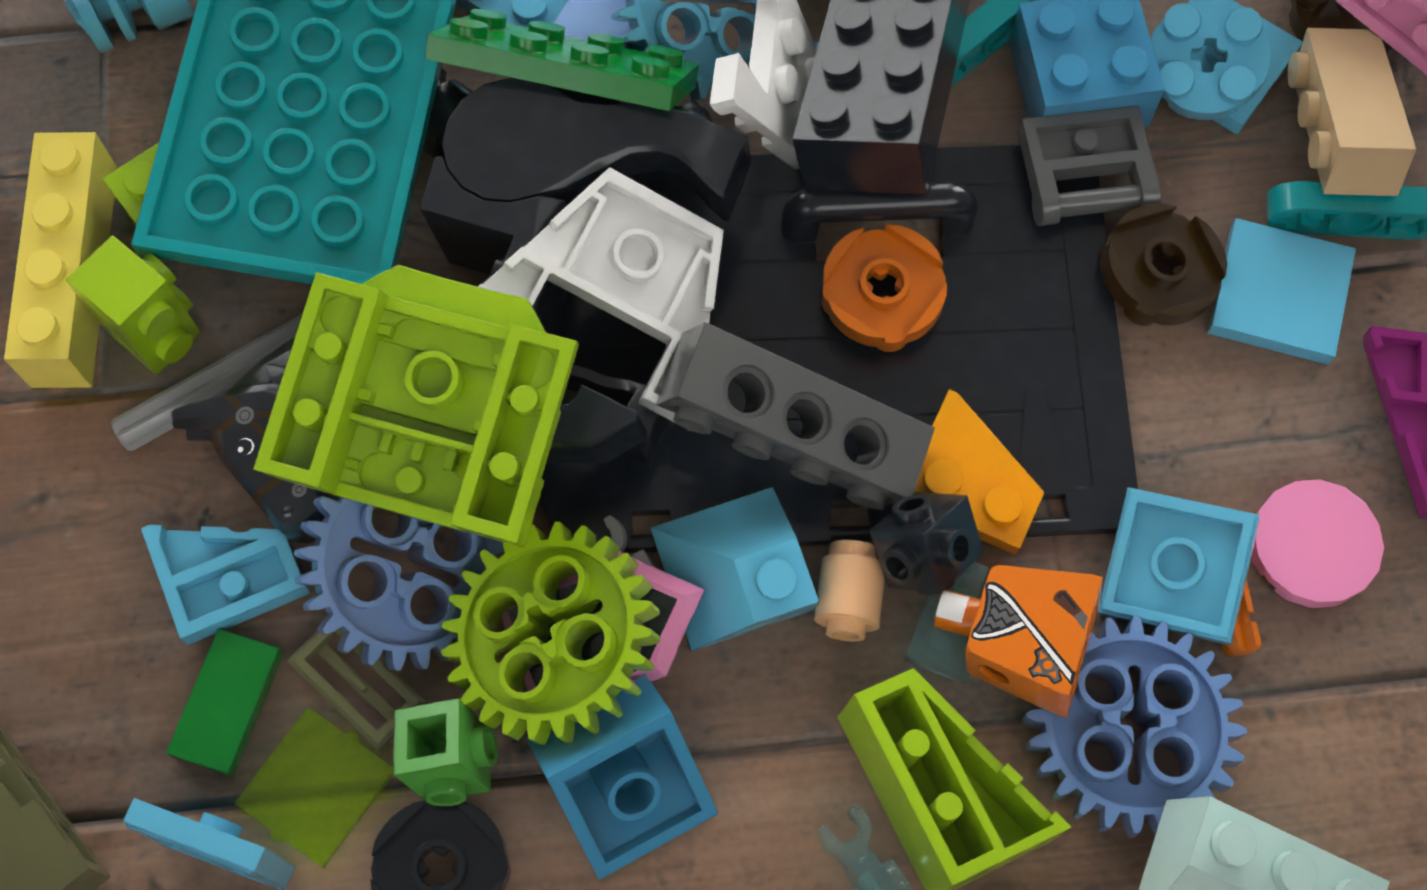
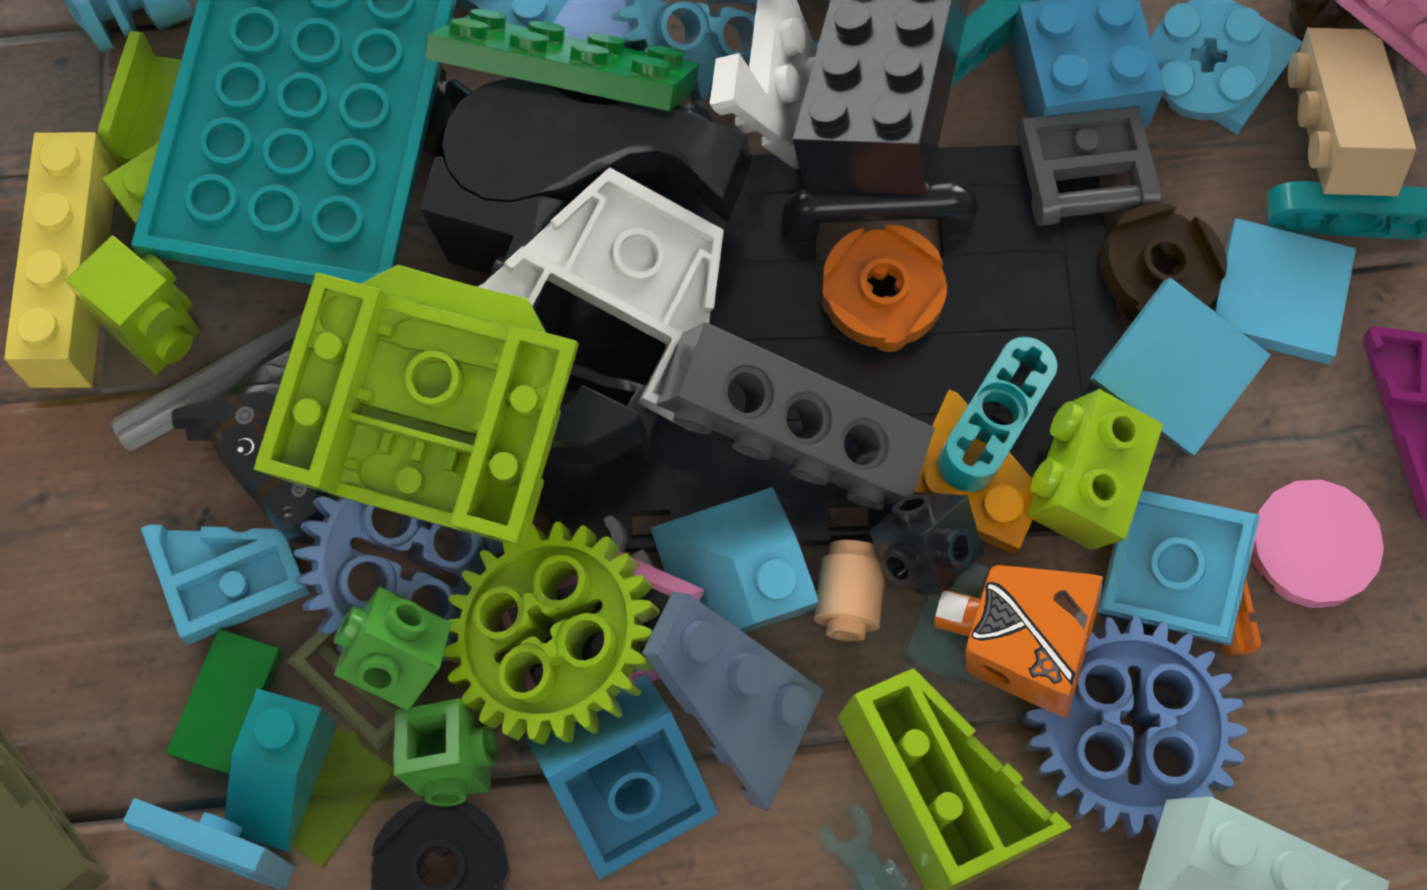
(137, 100): none -> lime panel
(276, 768): none -> teal slope
(391, 647): none -> bright green brick
(736, 691): none -> sand blue wing
(997, 437): none -> teal beam
(1094, 469): none -> lime brick
(1180, 366): none -> medium azure tile

